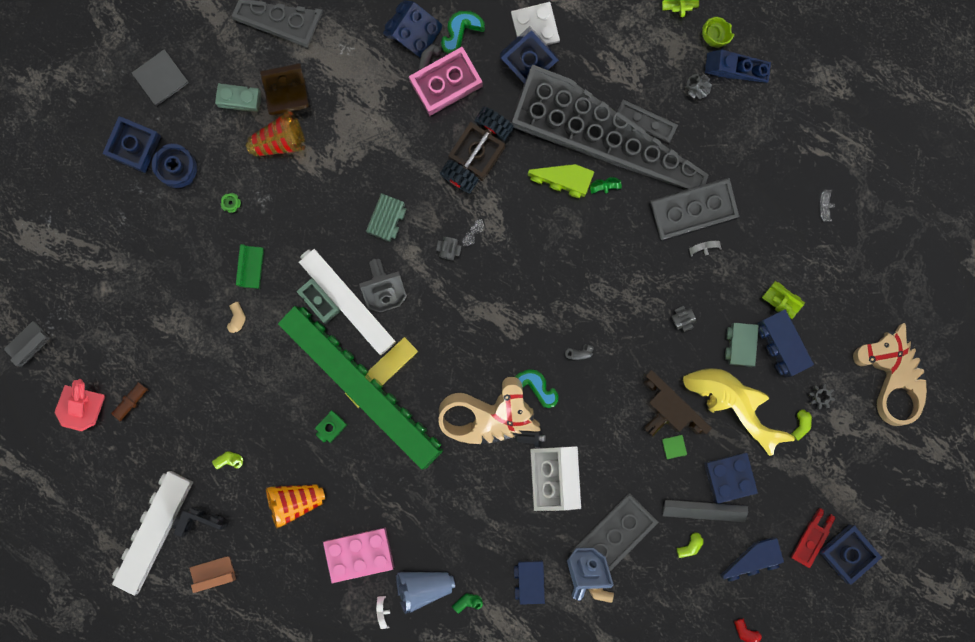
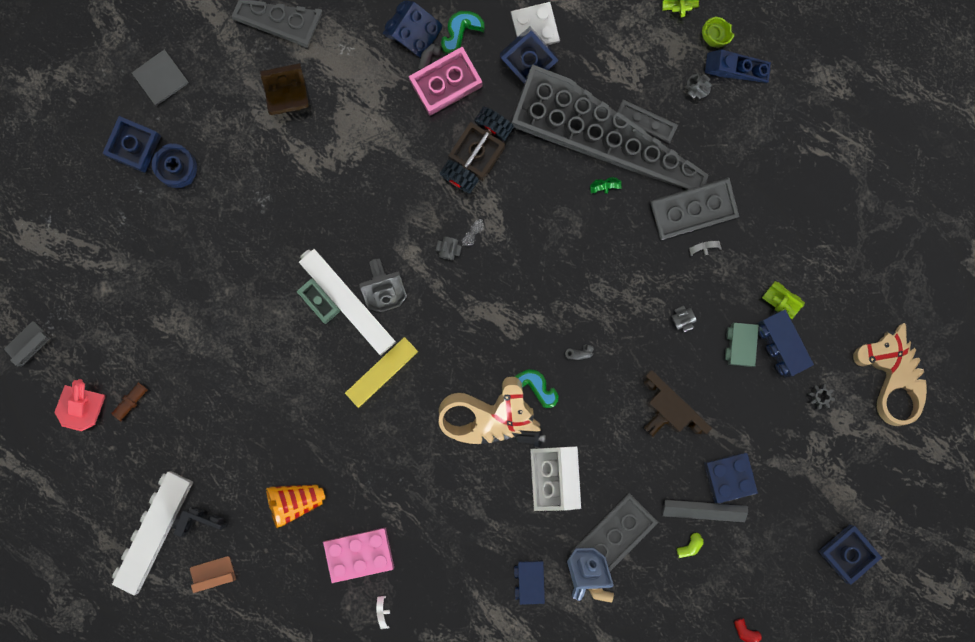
(225, 202): bright green plate -> none
(228, 458): lime arm -> none
(238, 98): sand green brick -> none
(238, 318): tan arm -> none
(249, 266): green panel -> none
(277, 137): clear yellow cone -> none
(337, 423): green brick -> none
(360, 387): green brick -> none
(385, 218): sand green brick -> none
(422, 588): sand blue cone -> none
(468, 600): green arm -> none
(567, 177): lime slope -> none
(674, 447): bright green tile -> none
(744, 400): light yellow piece -> none
(756, 557): dark blue slope -> none
(805, 424): lime arm -> none
(812, 539): red hinge -> none
(825, 205): clear piece -> none

